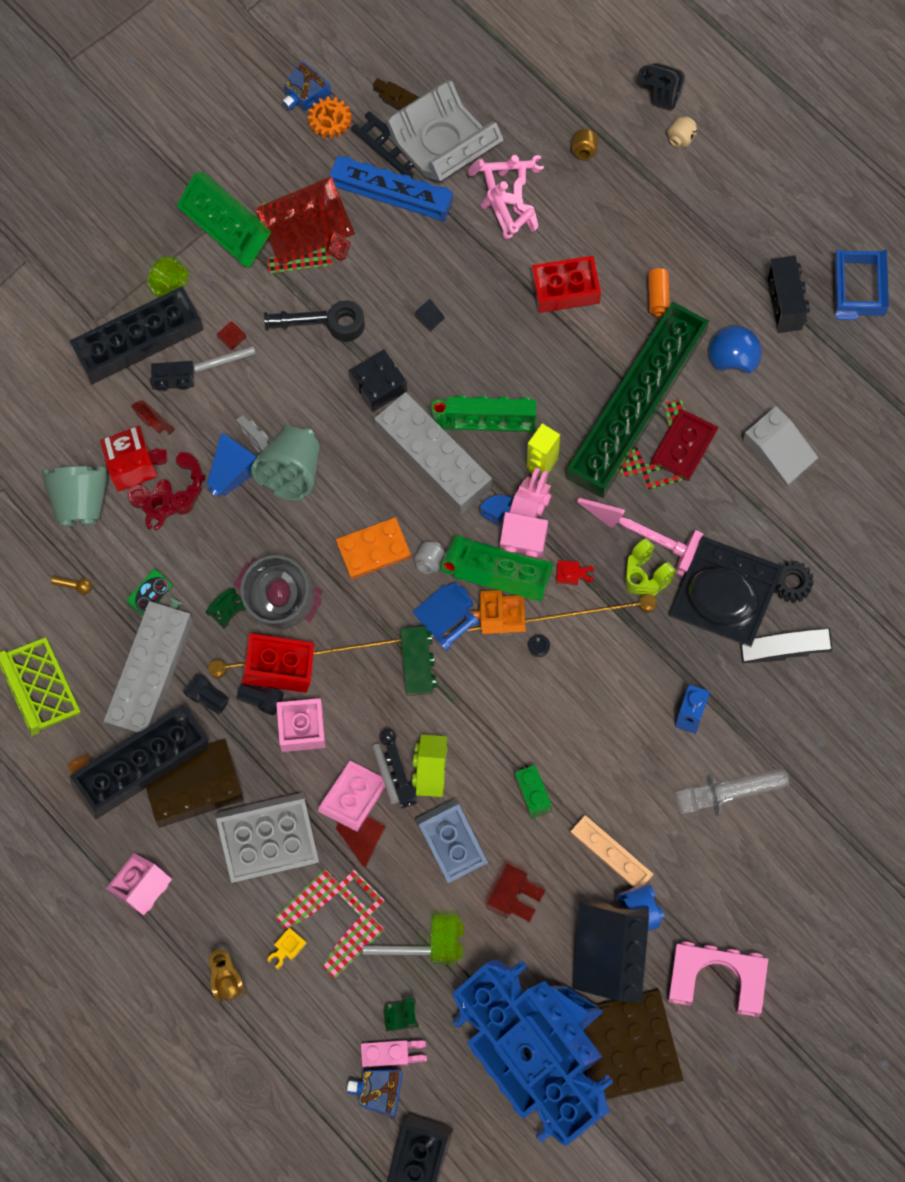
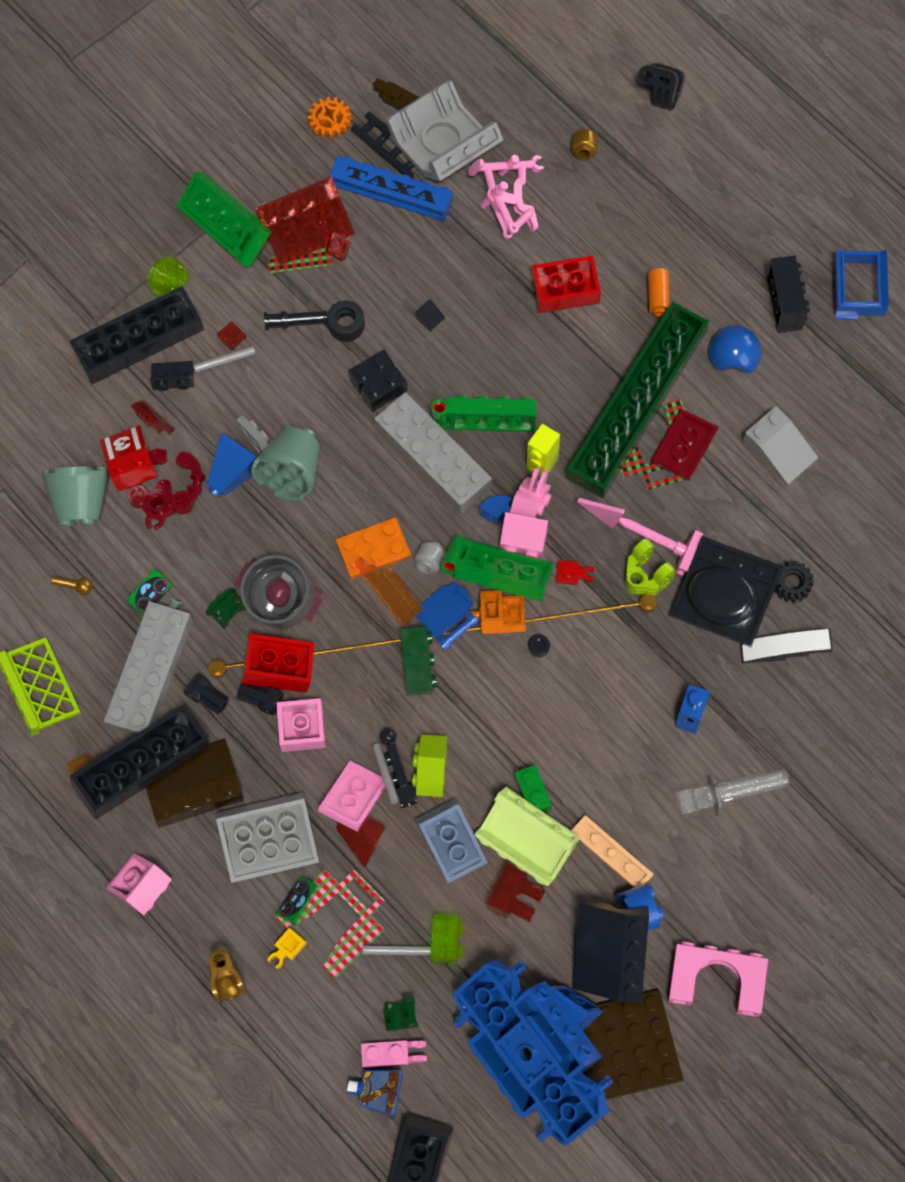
(297, 900): none -> slope
(305, 88): torso -> none
(390, 591): none -> clear orange piece
(527, 837): none -> yellowish green panel
(682, 131): tan head -> none

